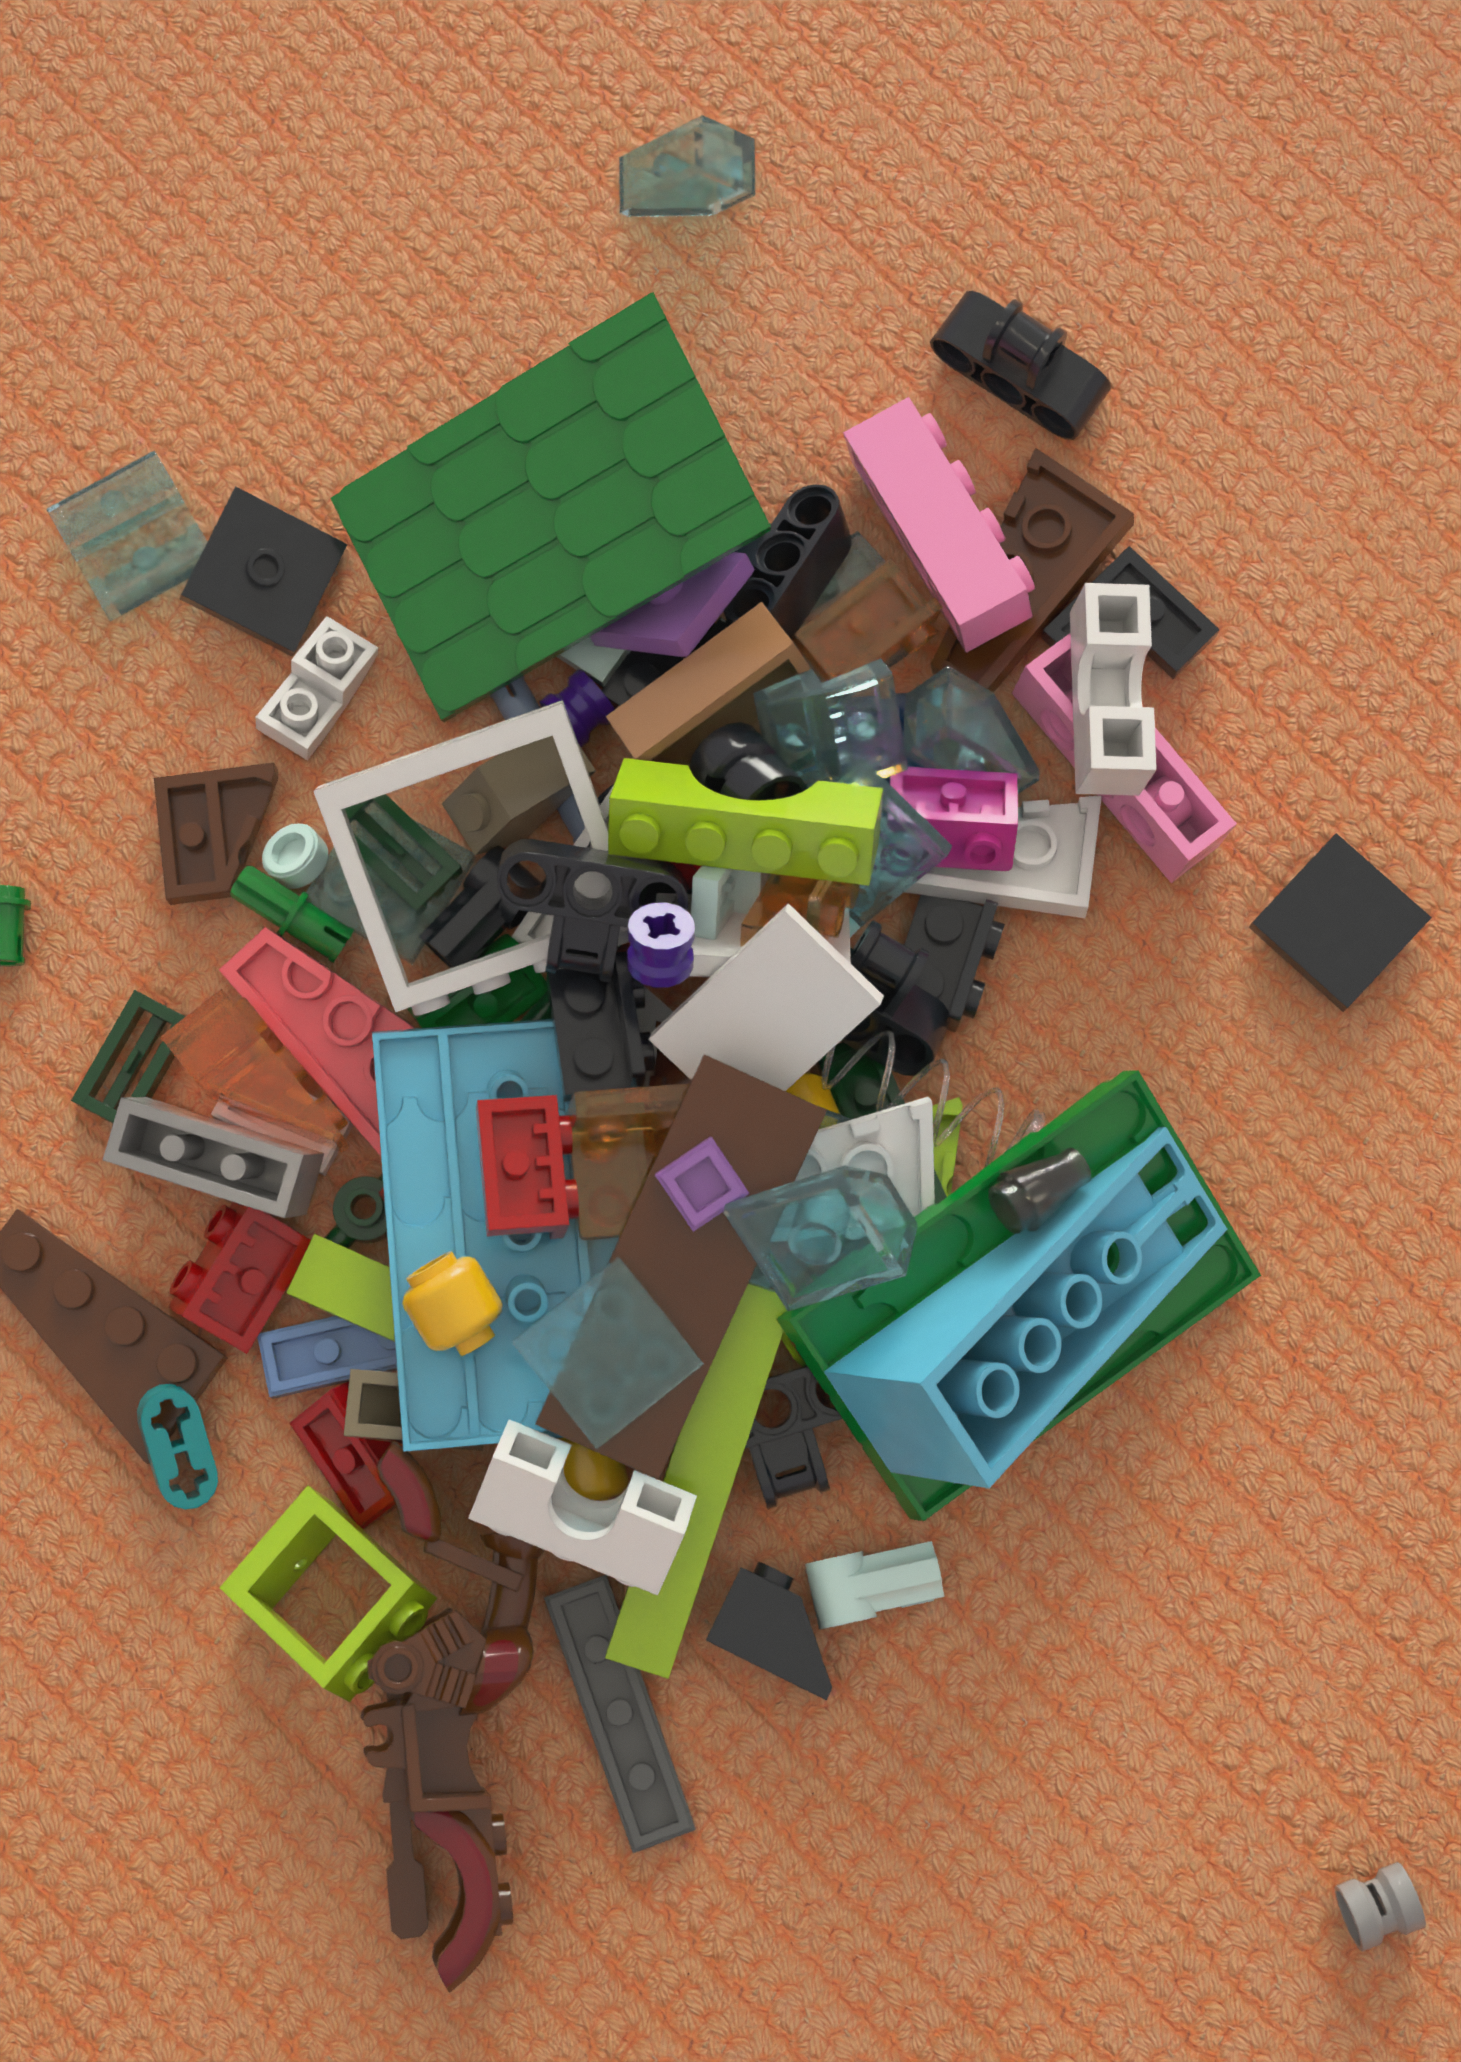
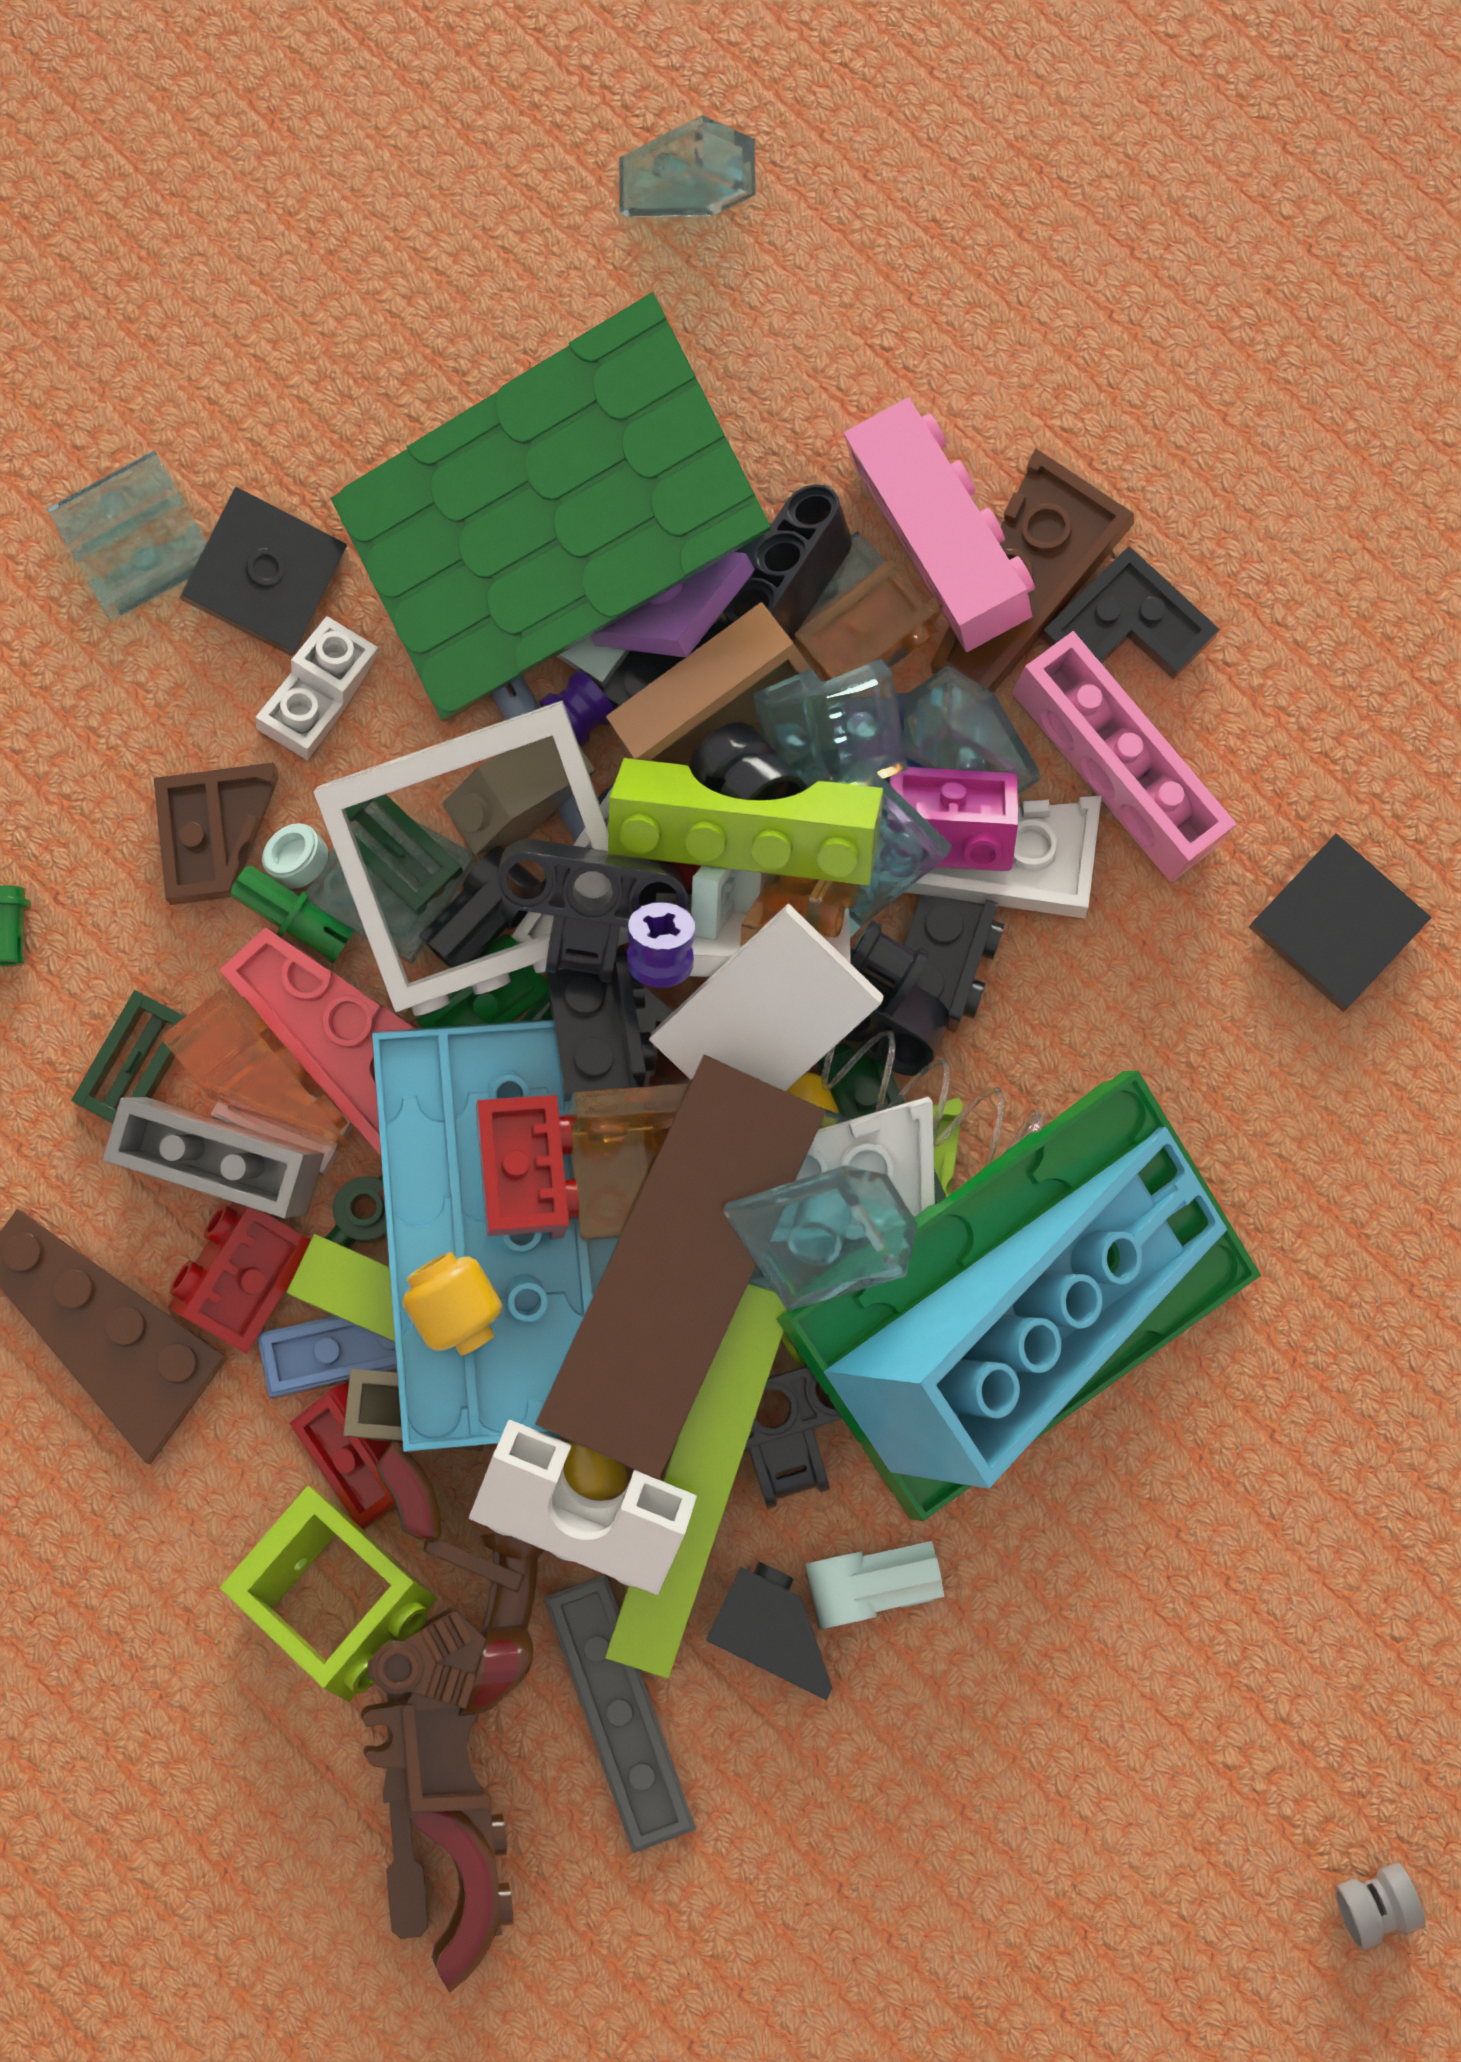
(192, 1441): teal beam -> none
(607, 1352): clear light blue tile -> none
(701, 1183): medium lavender tile -> none
(1021, 363): black piece -> none
(1035, 1191): clear smoke cone -> none
(1107, 660): white arch -> none

